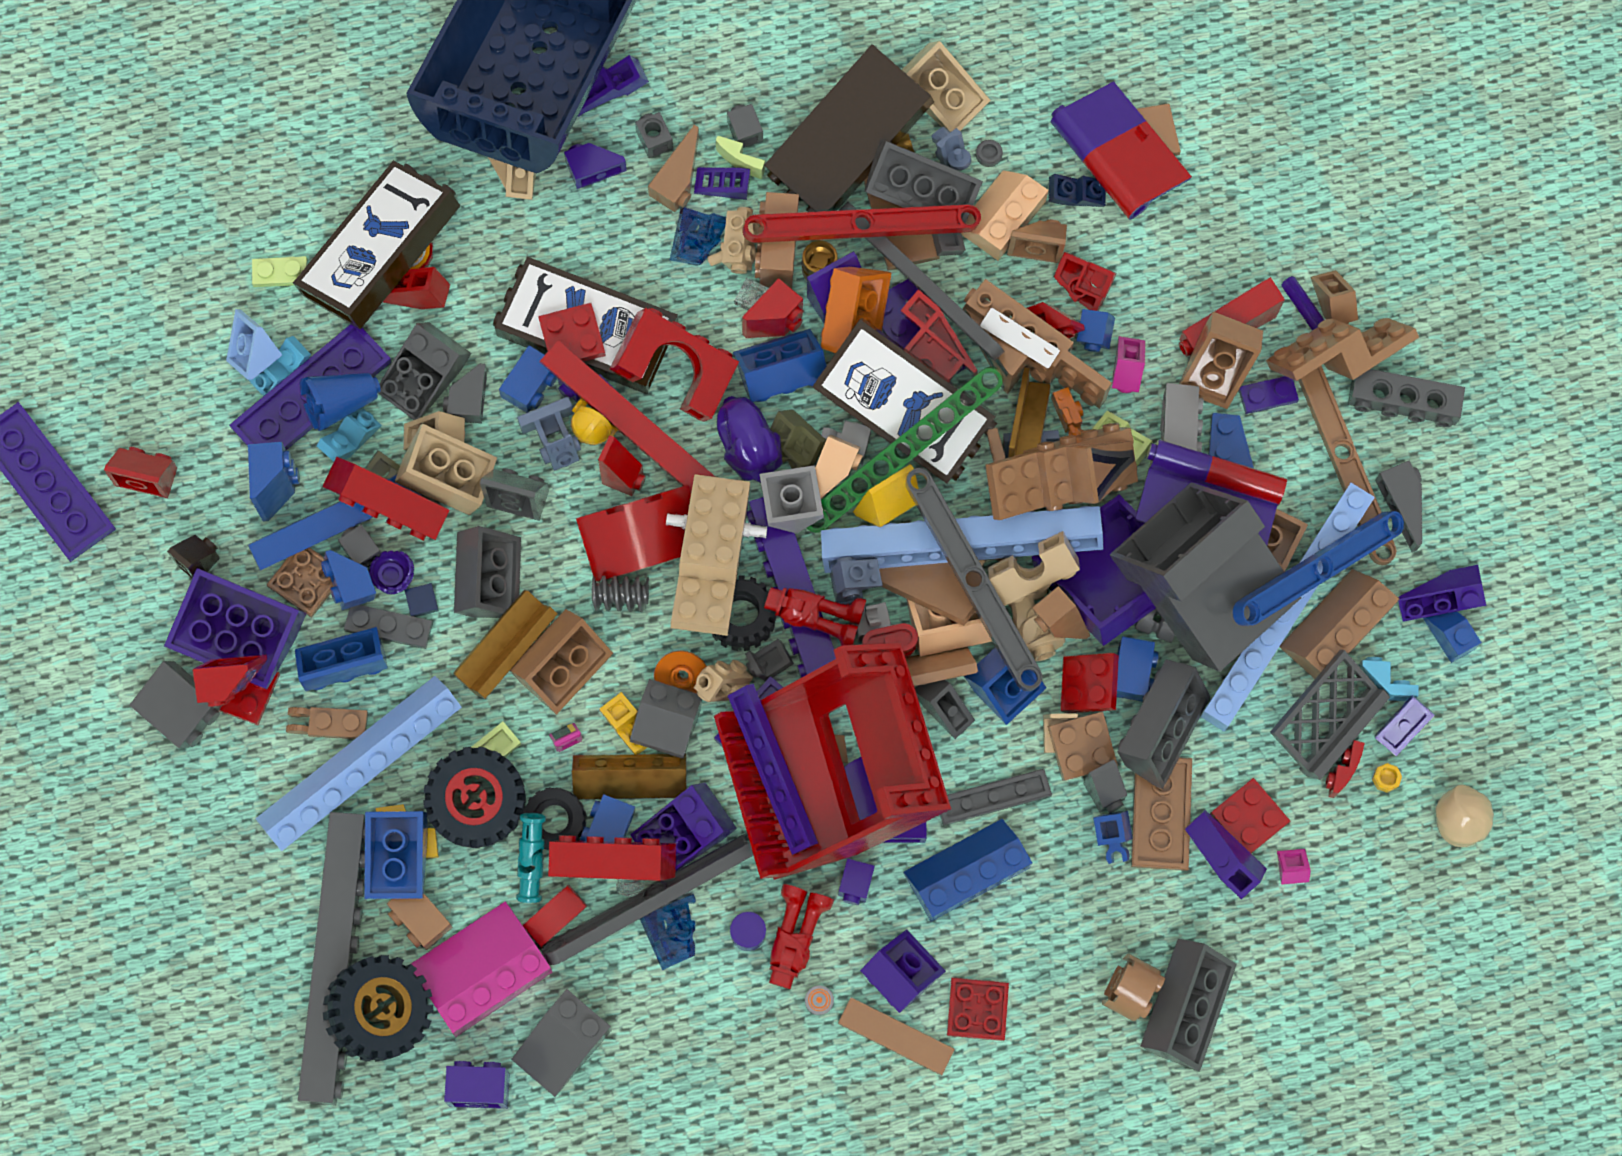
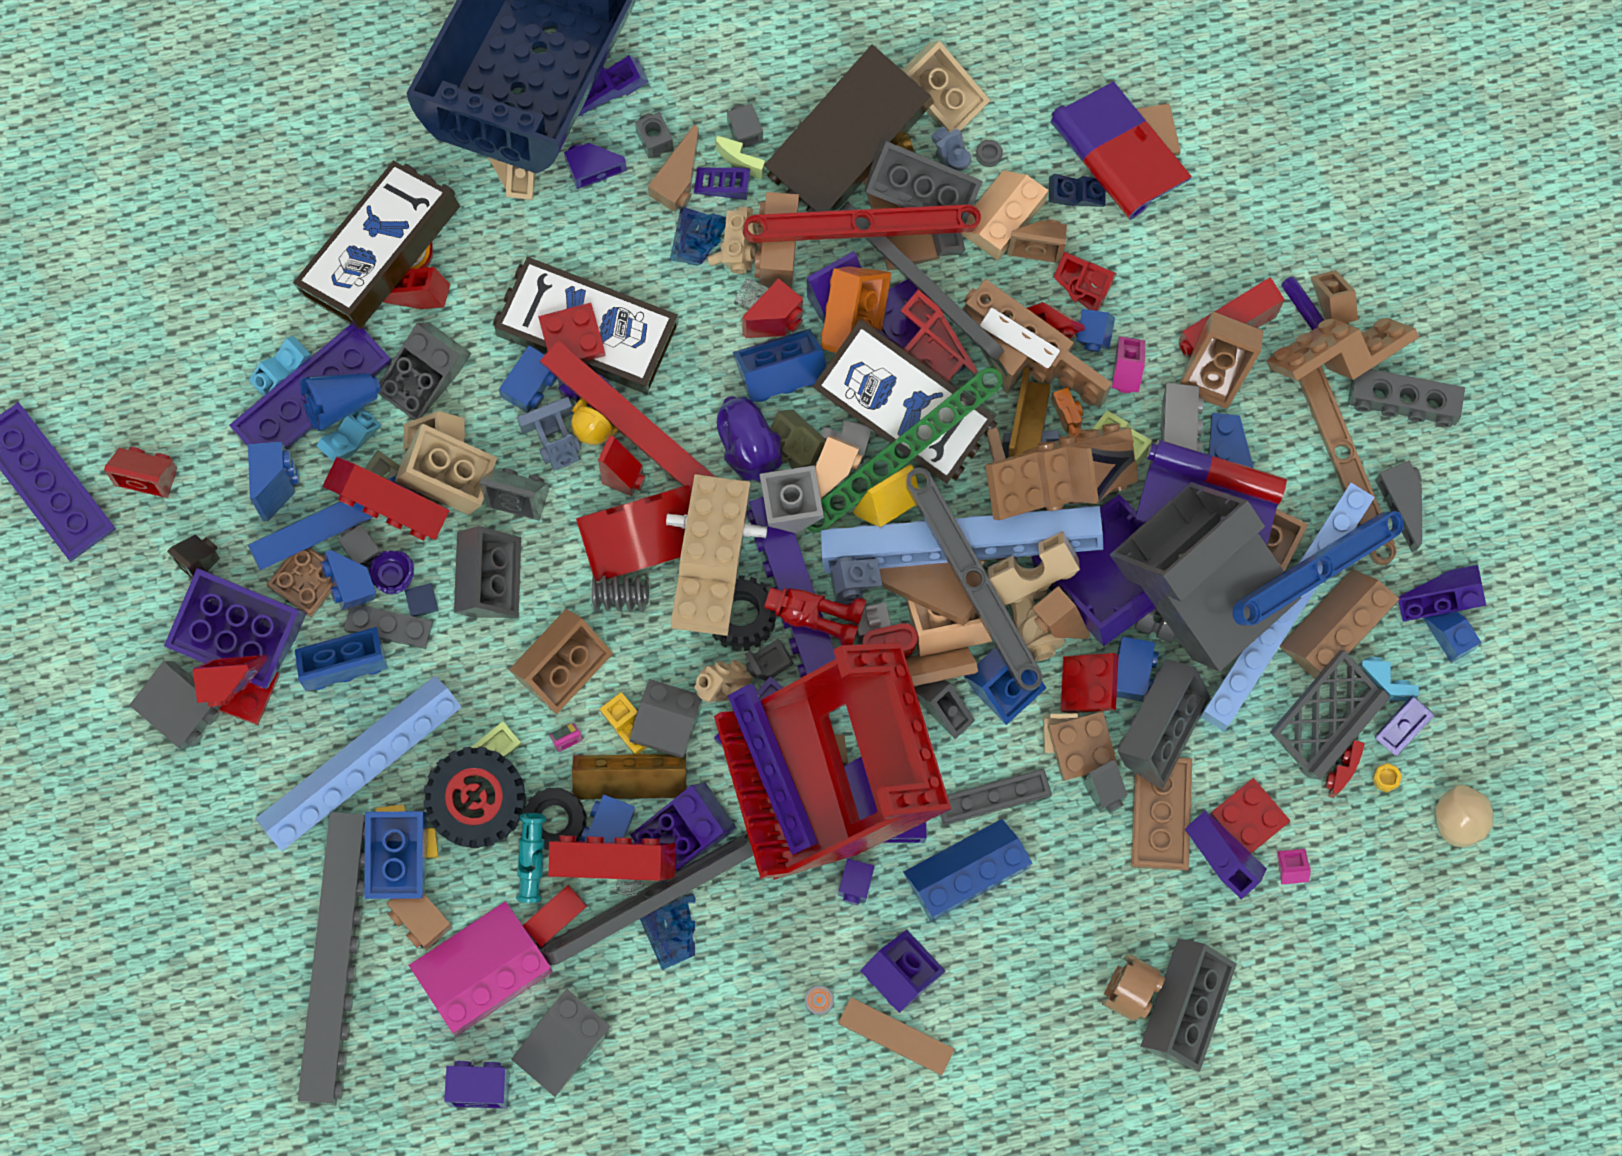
(250, 347): light blue slope -> none
(277, 271): yellowish green plate -> none
(329, 722): medium nougat hinge -> none
(360, 982): black wheel -> none
(468, 396): dark grey slope -> none
(504, 644): pearl gold panel -> none
(669, 666): orange dish -> none
(711, 366): red arch -> none
(748, 931): dark purple piece -> none
(790, 949): red piece -> none
(817, 256): pearl gold wheel -> none
(978, 1009): red tile -> none
(1113, 830): blue brick -> none
(1268, 394): dark purple plate -> none

